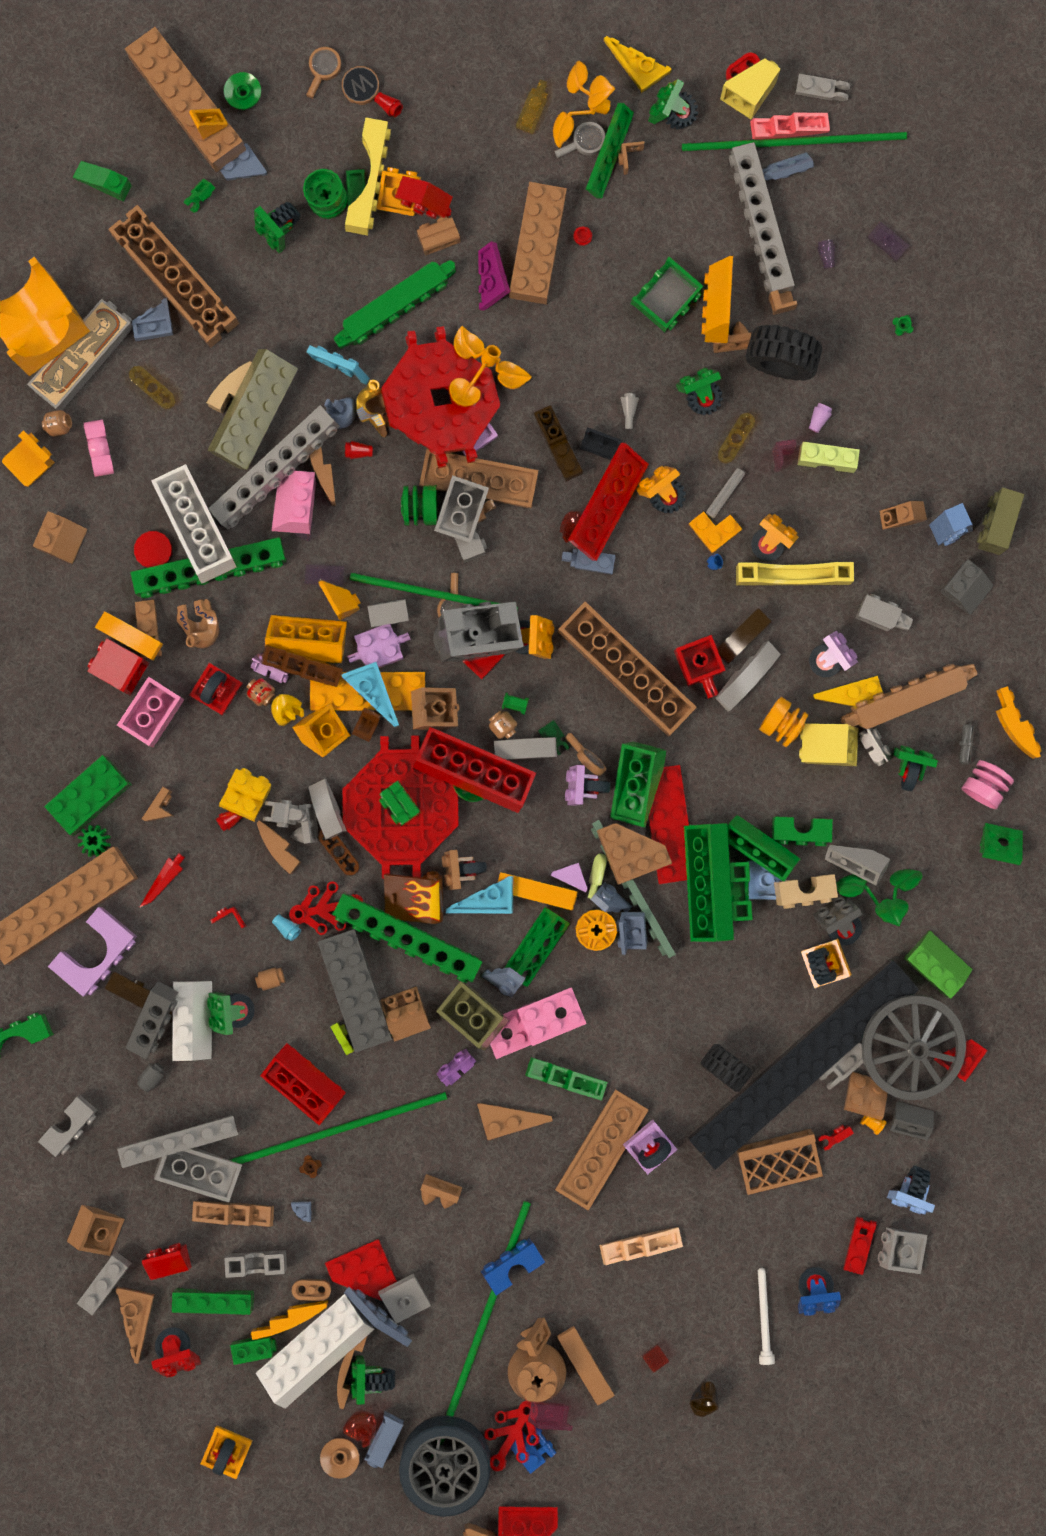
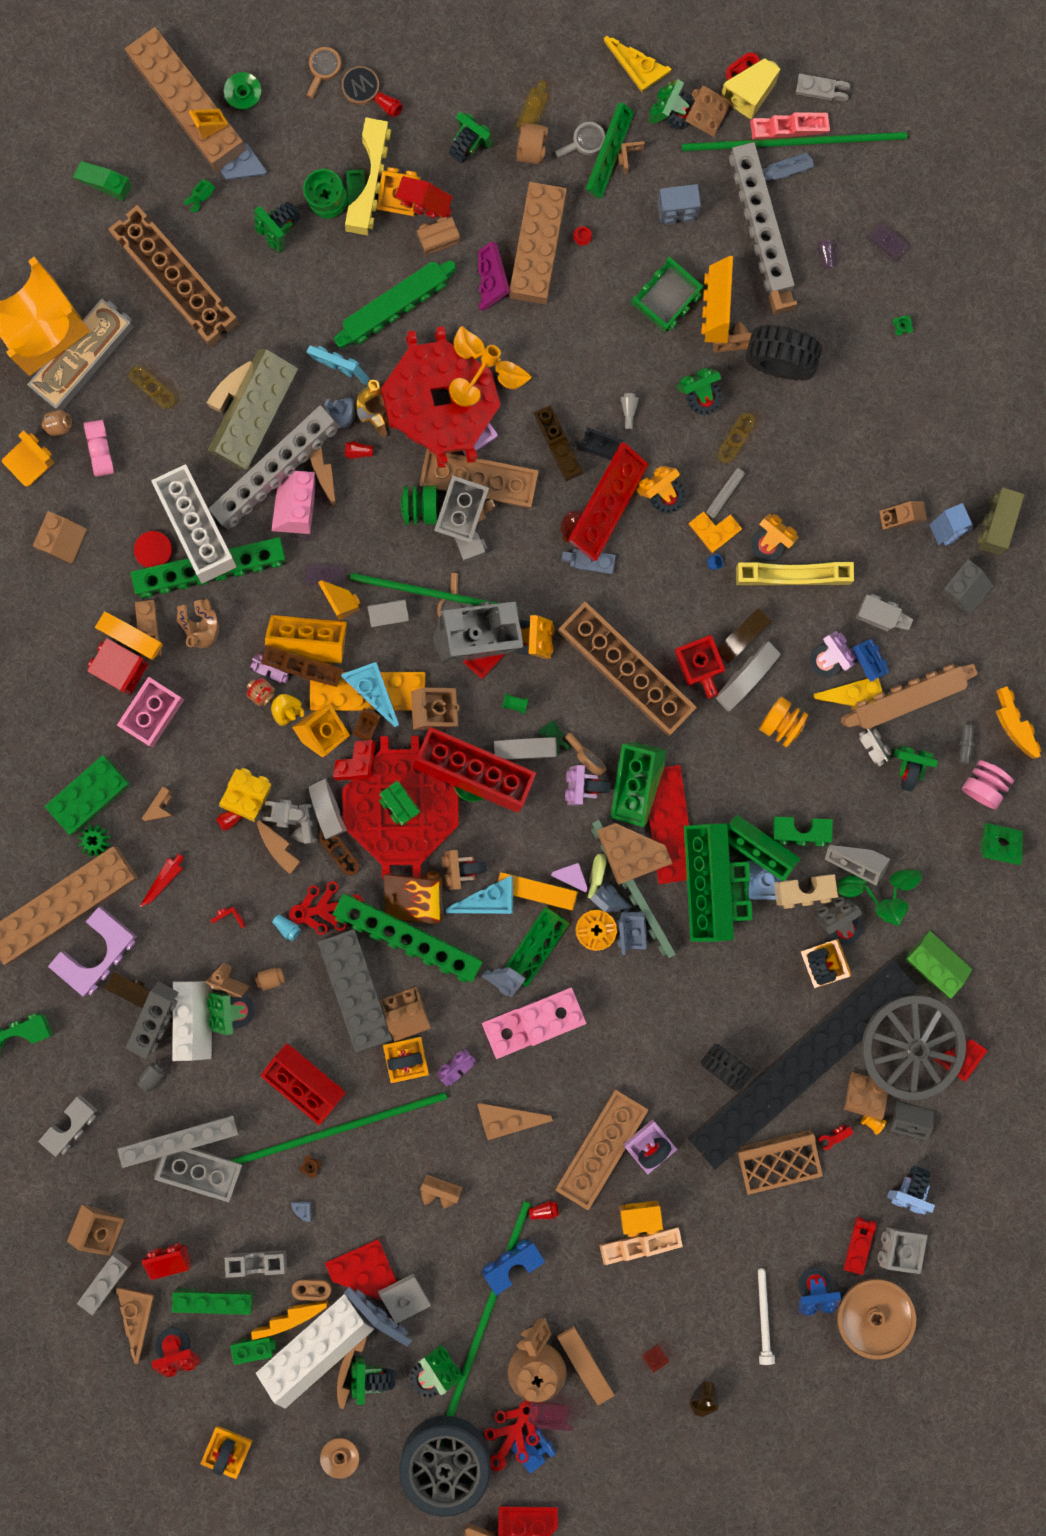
(154, 323): sand blue wing -> none
(216, 689): red plate -> none
(221, 980): none -> medium nougat hinge
(232, 1213): medium nougat slope -> none
(340, 1032): lime plate -> none
(358, 767): none -> red plate
(361, 1427): clear red piece -> none
(379, 646): lavender plate -> none
(384, 1440): sand blue window -> none
(405, 1059): none -> light orange plate
(435, 1373): none -> green plate
(469, 138): none -> plate
(472, 1015): olive brick -> none
(503, 725): medium nougat head -> none
(530, 143): none -> medium nougat brick
(546, 1210): none -> red cone
(566, 1078): green slope -> none
(598, 102): light orange plant -> none
(641, 1218): none -> light orange brick
(679, 204): none -> sand blue brick
(707, 110): none -> medium nougat hinge
(782, 449): clear pink panel -> none
(820, 416): lavender cone -> none
(825, 455): yellowish green arch -> none
(829, 744): light yellow slope -> none
(845, 1066): light grey hinge -> none
(871, 660): none -> blue plate
(876, 1318): none -> medium nougat dish

